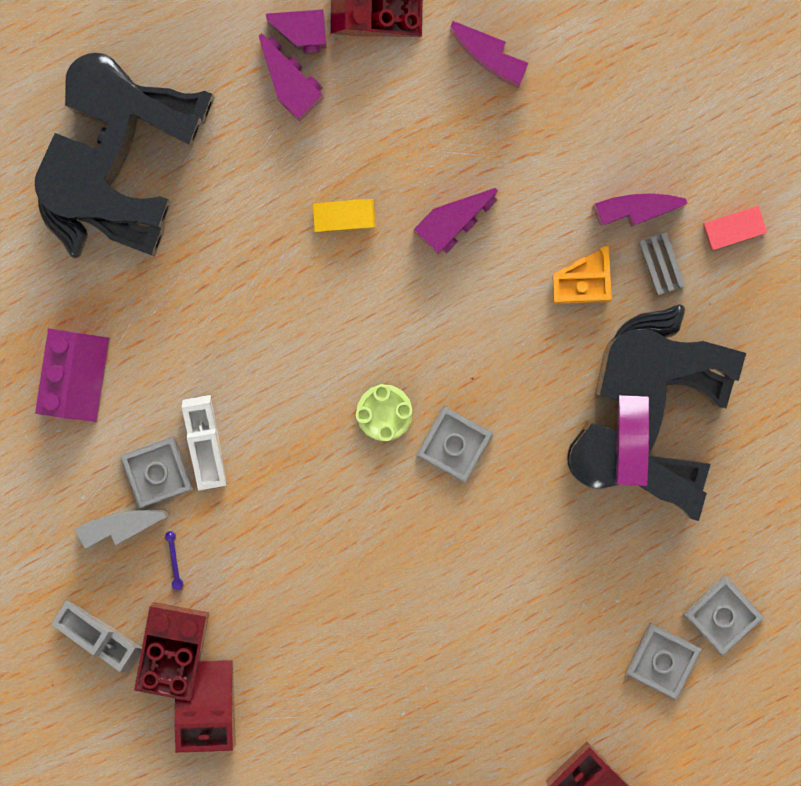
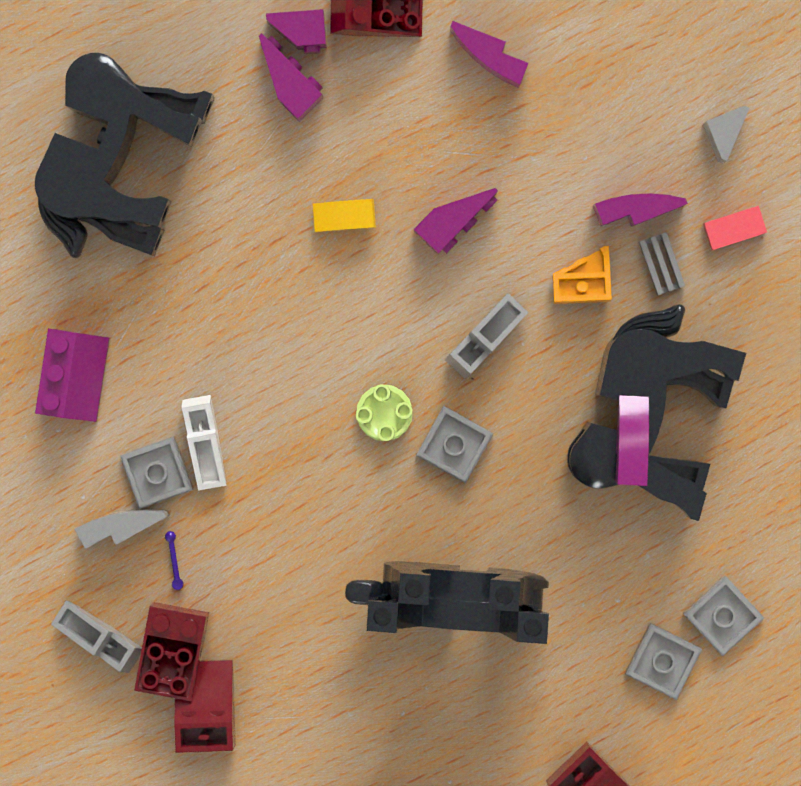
(454, 599): none -> black animal
(486, 336): none -> light grey slope
(723, 132): none -> light grey slope

